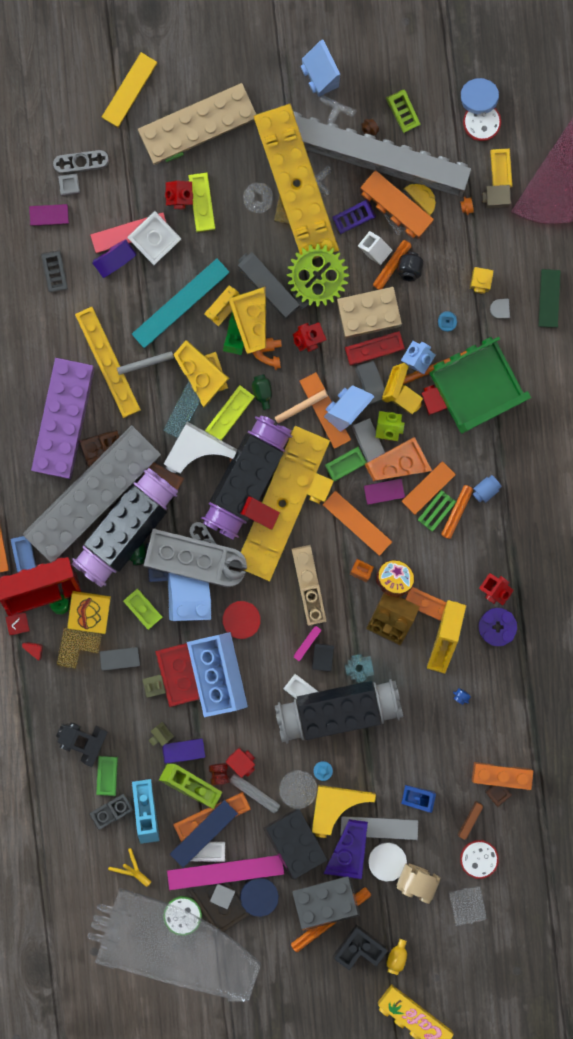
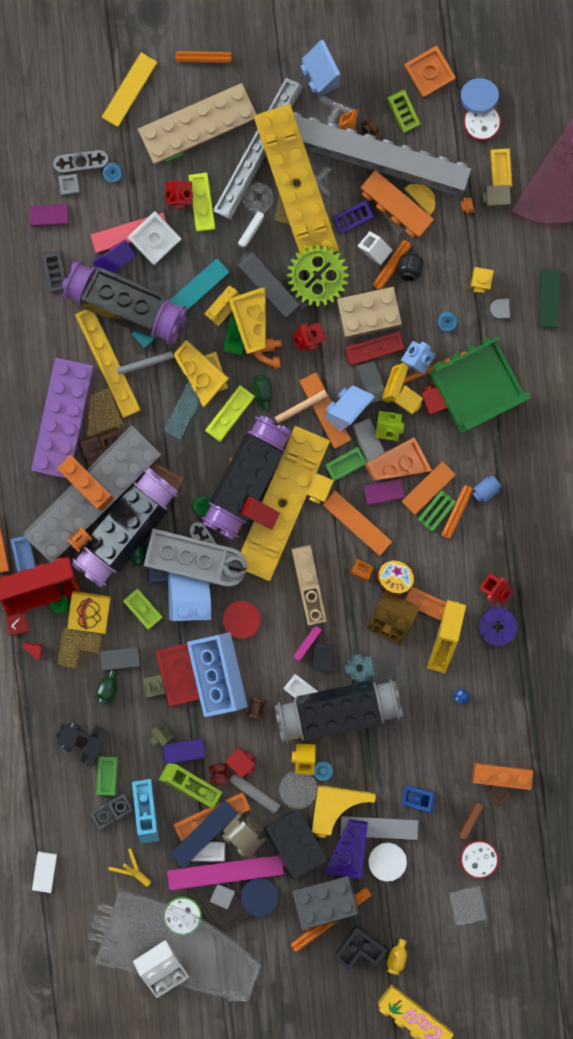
(44, 872): none -> white tile
(79, 539): none -> orange bush
(85, 483): none -> orange arch
(102, 413): none -> clear yellow wing
(107, 689): none -> dark green plant
(112, 172): none -> dark azure tile
(124, 302): none -> black brick
(160, 969): none -> white slope
(193, 444): white arch -> none
(200, 506): none -> green tile
(203, 57): none -> orange axle
(244, 834): none -> dark tan brick
(251, 230): none -> white tile
(252, 157): none -> light grey tile
(256, 708): none -> reddish brown bush
(304, 759): none -> yellow brick
(348, 120): none -> orange slope
(418, 882): tan brick -> none
(429, 71): none -> orange tile

